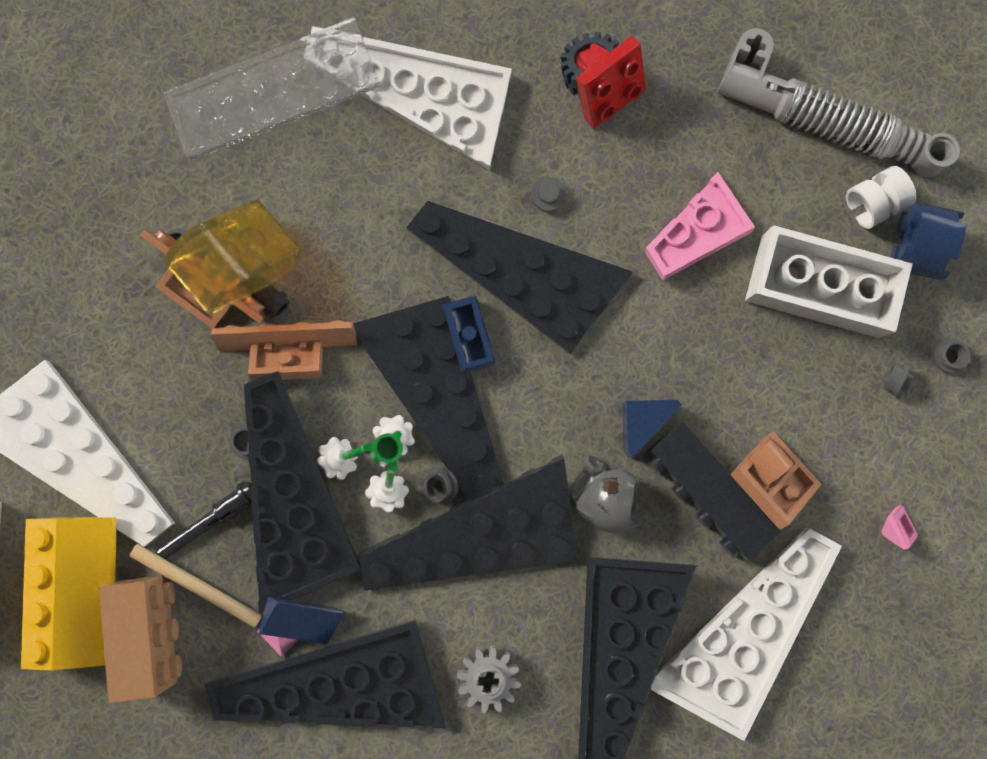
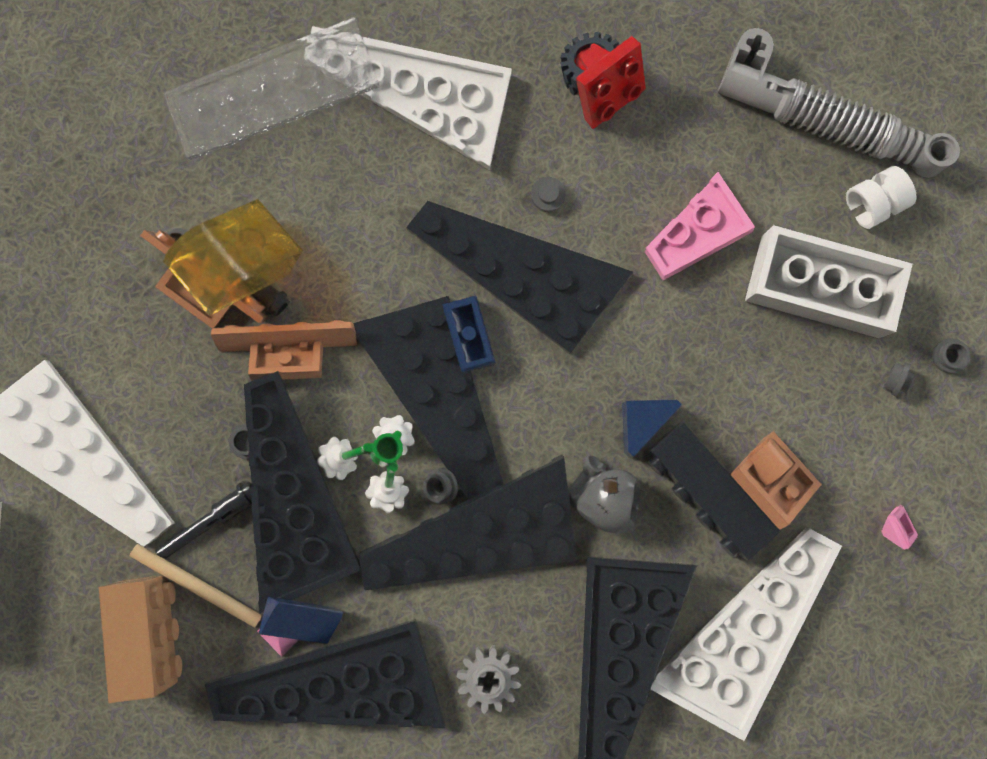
(61, 597): yellow slope -> none
(929, 239): dark blue brick -> none

